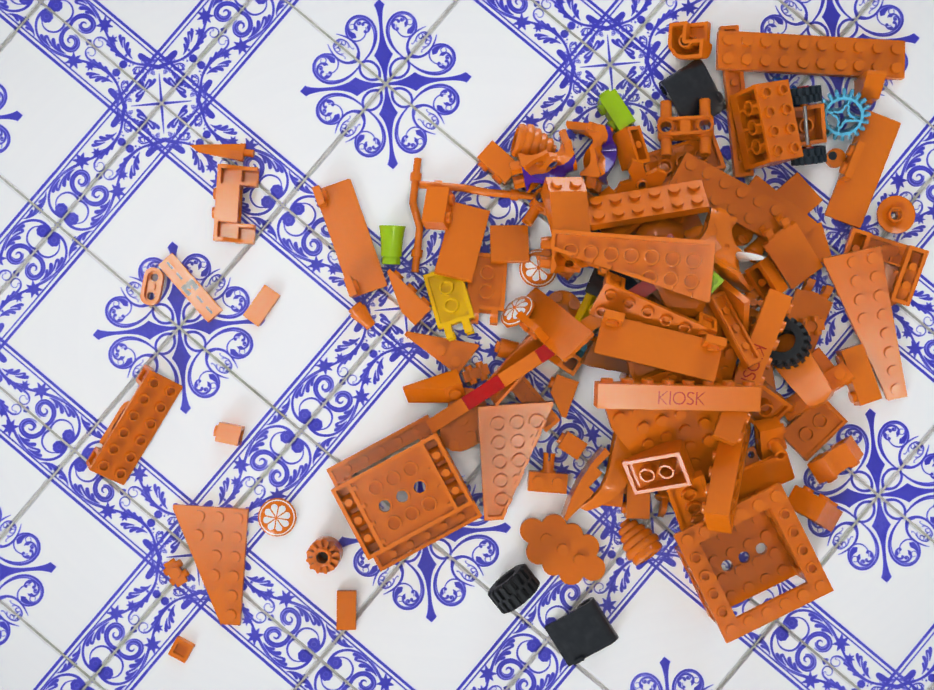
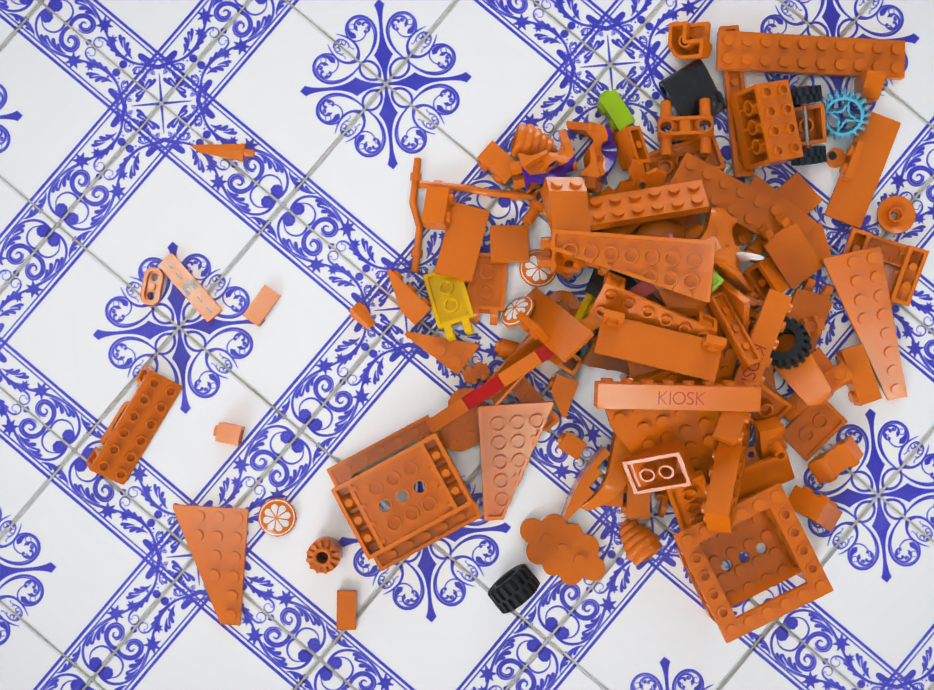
(175, 573): orange piece -> none
(181, 649): orange tile -> none
(228, 203): orange bracket -> none
(350, 238): orange bracket -> none
(391, 243): lime plant -> none
(436, 389): orange slope -> none
(547, 479): orange brick -> none
(581, 632): black door -> none

